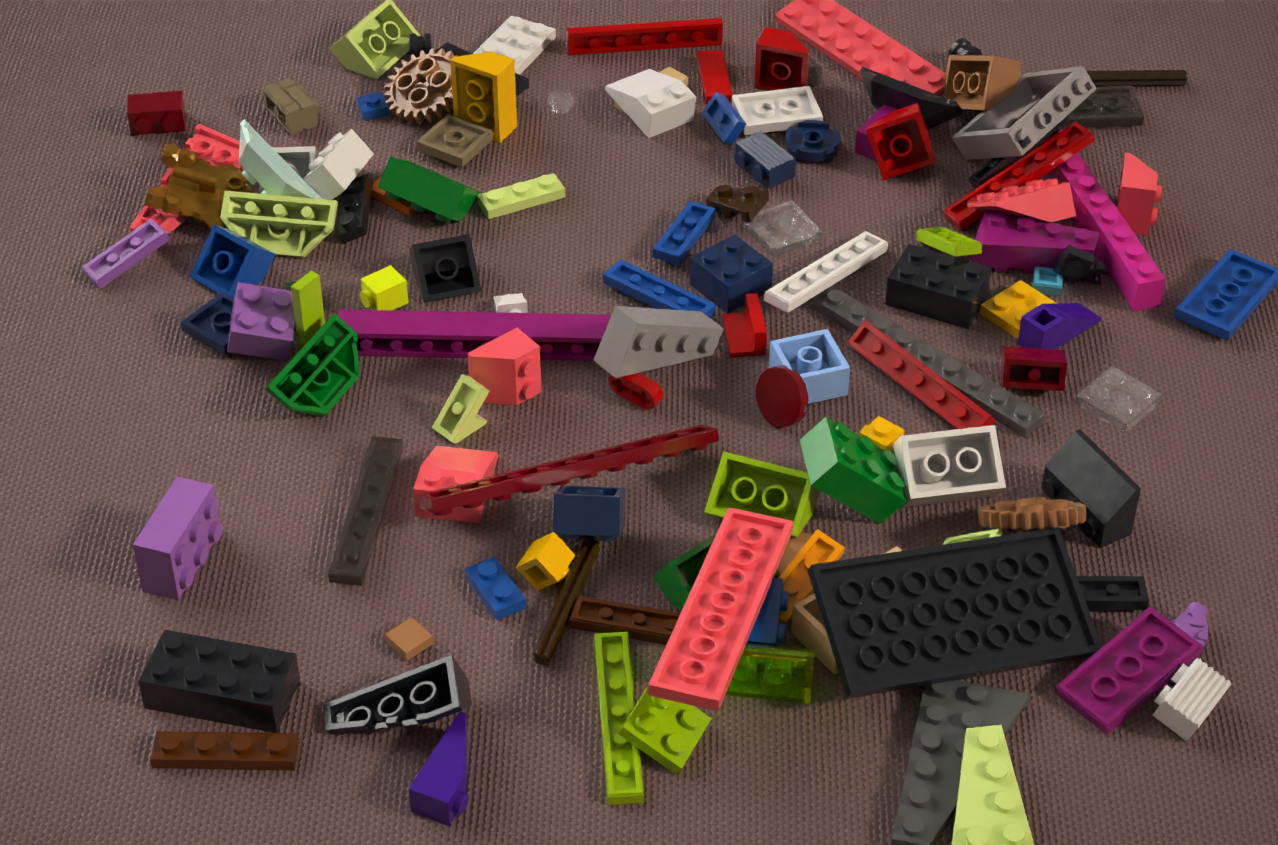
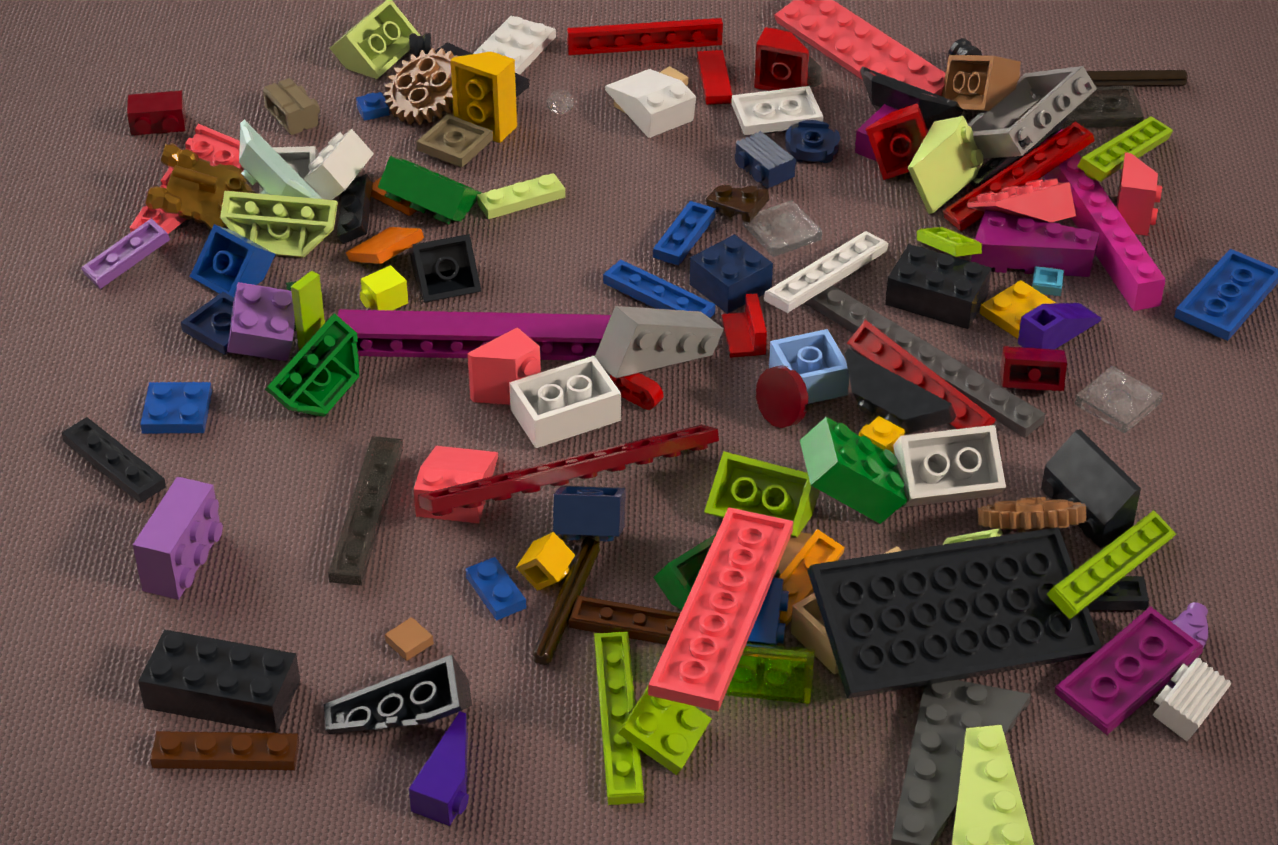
(113, 460): none -> black plate
(176, 407): none -> blue plate
(385, 245): none -> orange tile
(460, 411): yellowish green slope -> none
(510, 303): white bracket -> none
(565, 401): none -> white brick
(723, 118): blue plate -> none
(895, 397): none -> black wedge
(945, 162): none -> yellowish green slope
(1078, 263): black plate -> none
(1111, 564): none -> lime tile
(1136, 140): none -> lime plate

